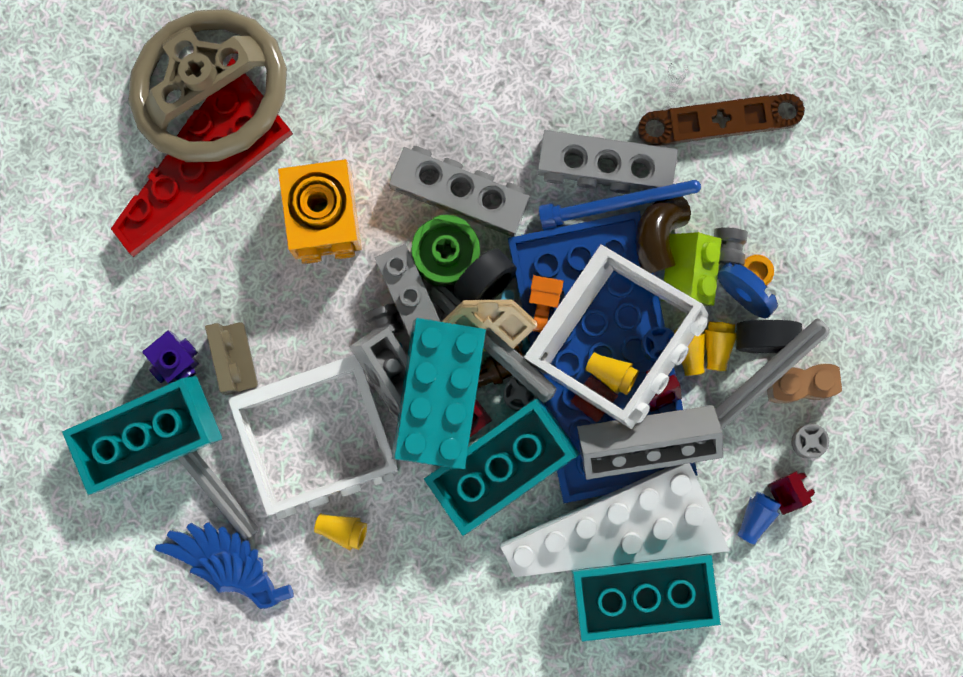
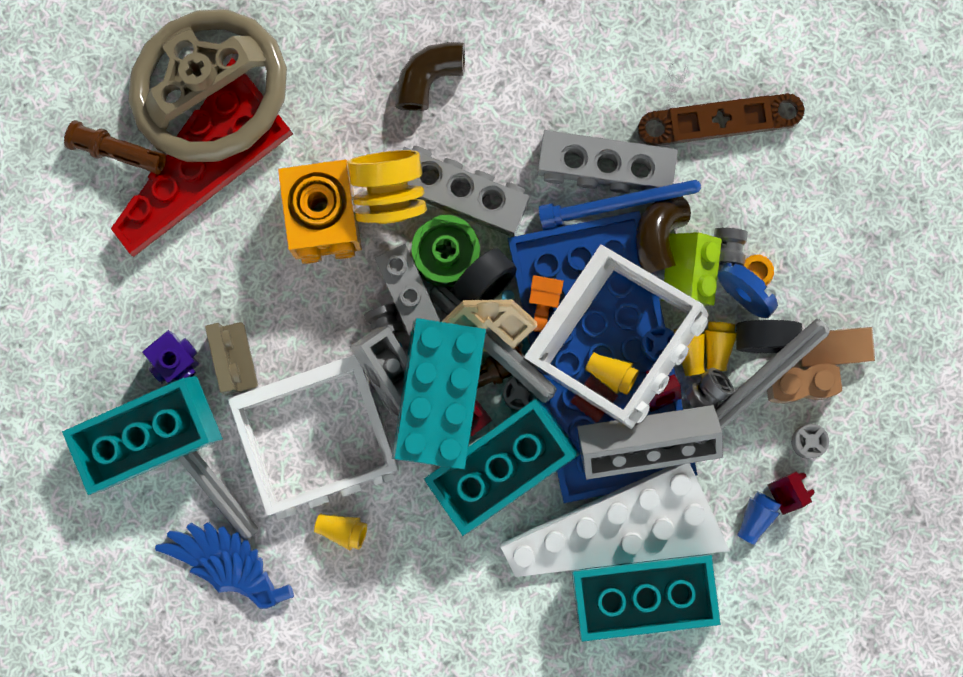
(101, 144): none -> reddish brown pin
(387, 193): none -> yellow wheel
(424, 69): none -> dark brown cylinder
(712, 389): none -> flat silver wheel
(843, 347): none -> medium nougat slope

